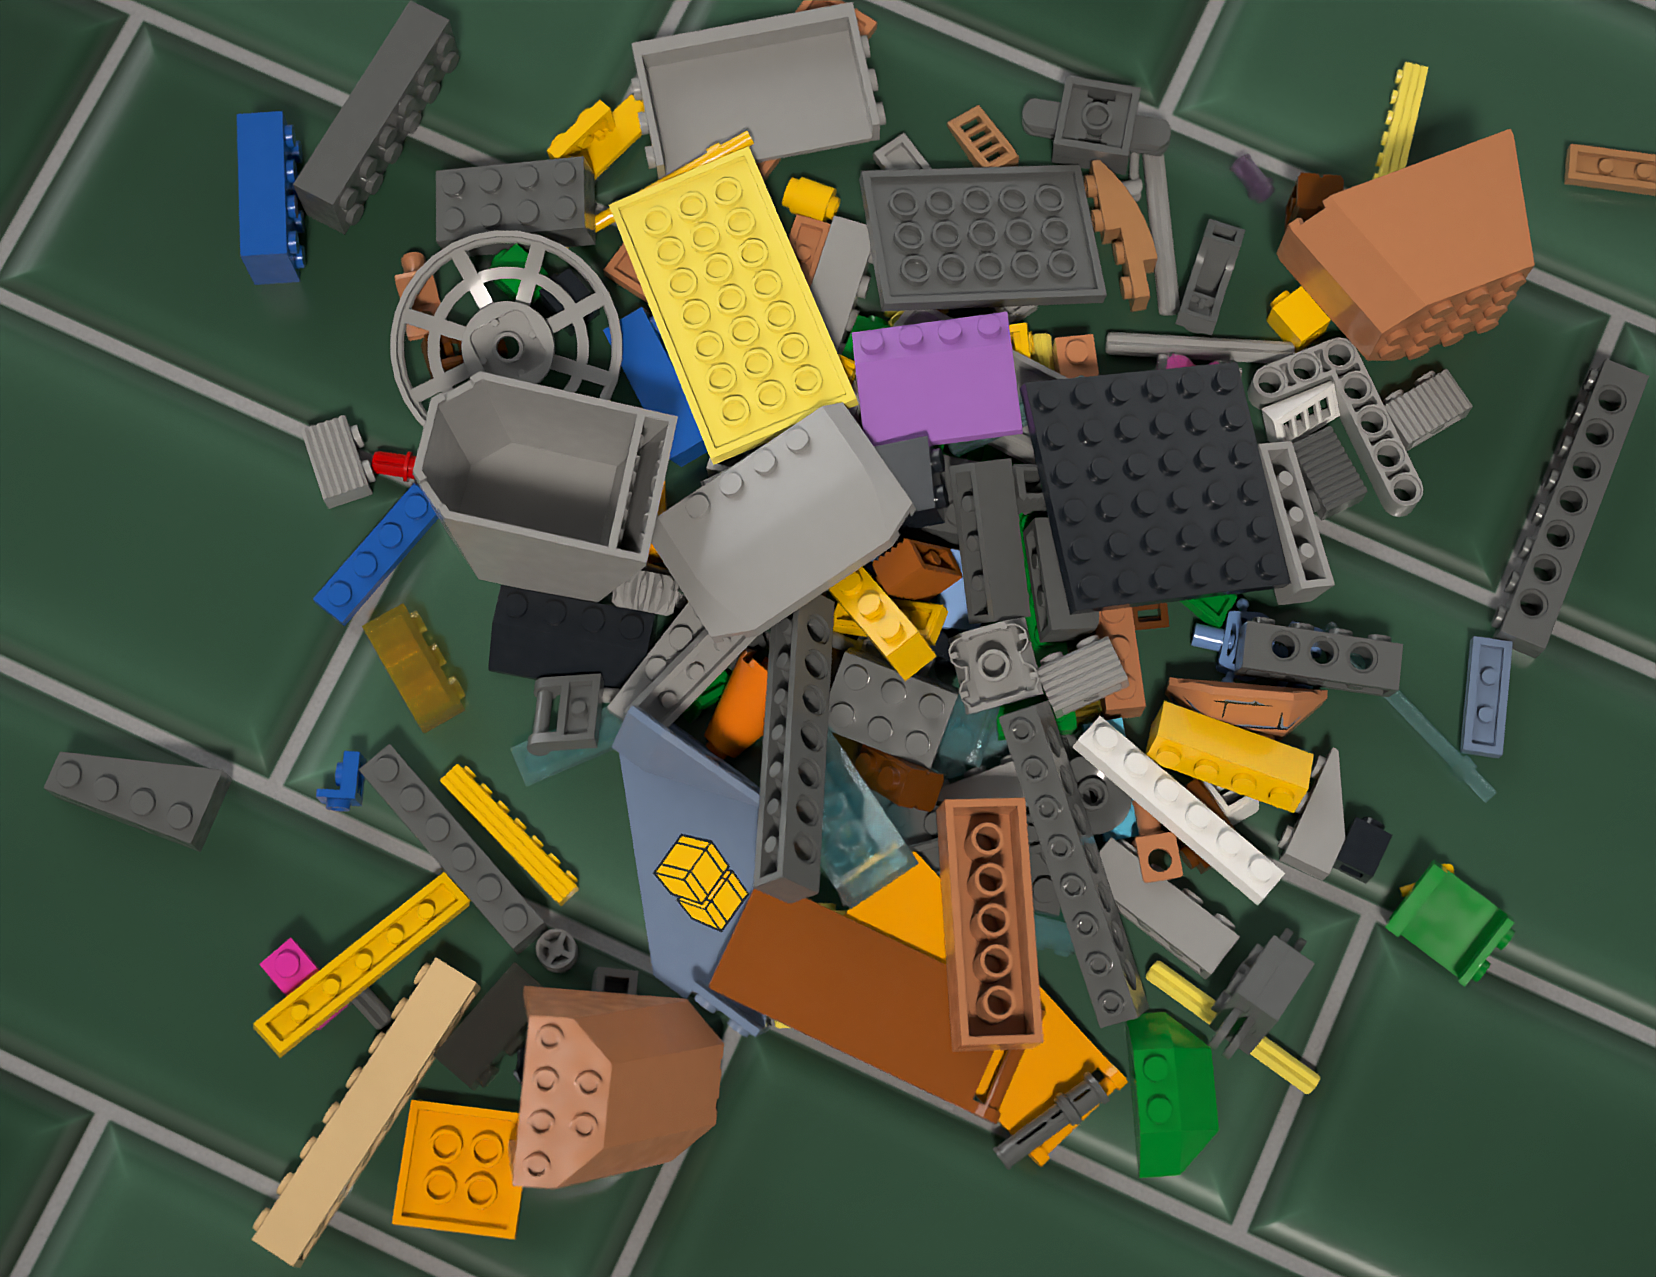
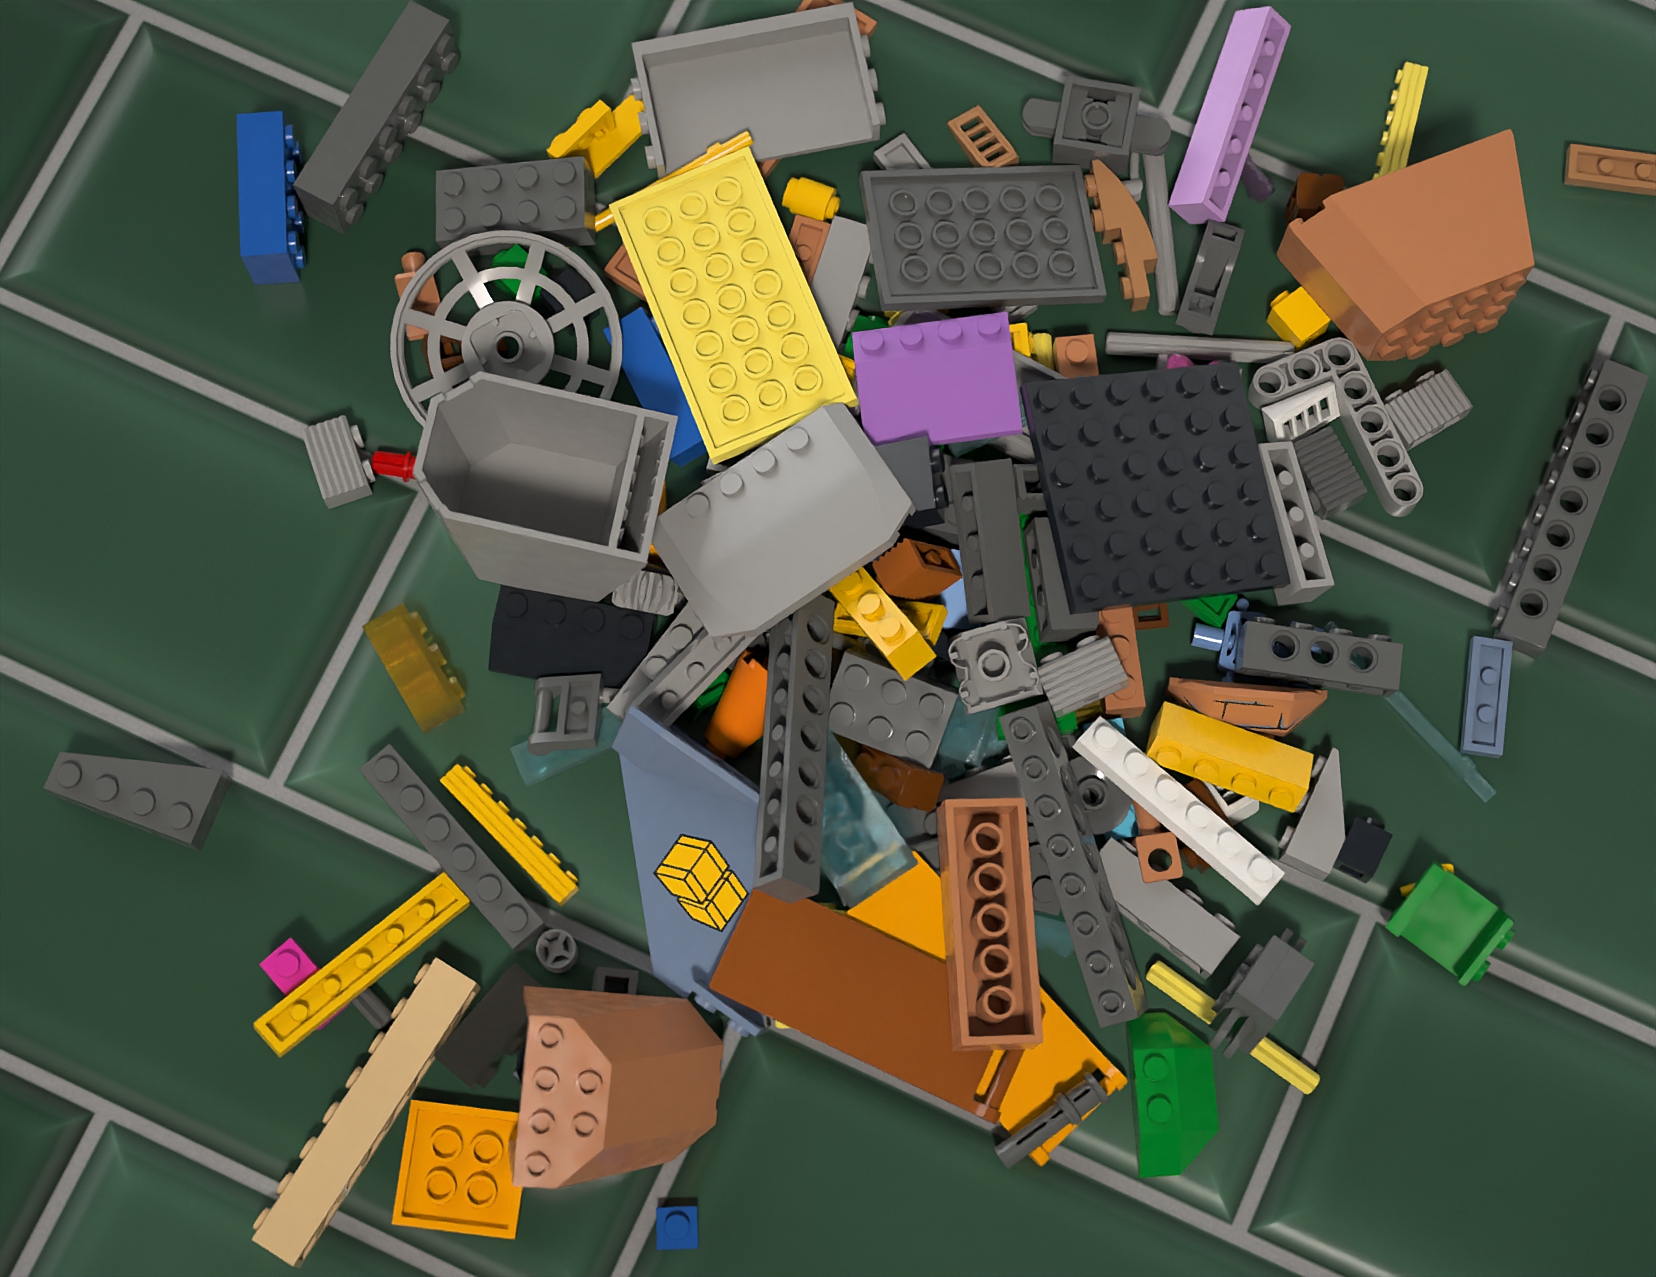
(350, 782): blue bracket -> none
(377, 556): blue plate -> none
(677, 1228): none -> blue plate
(1229, 115): none -> lavender brick

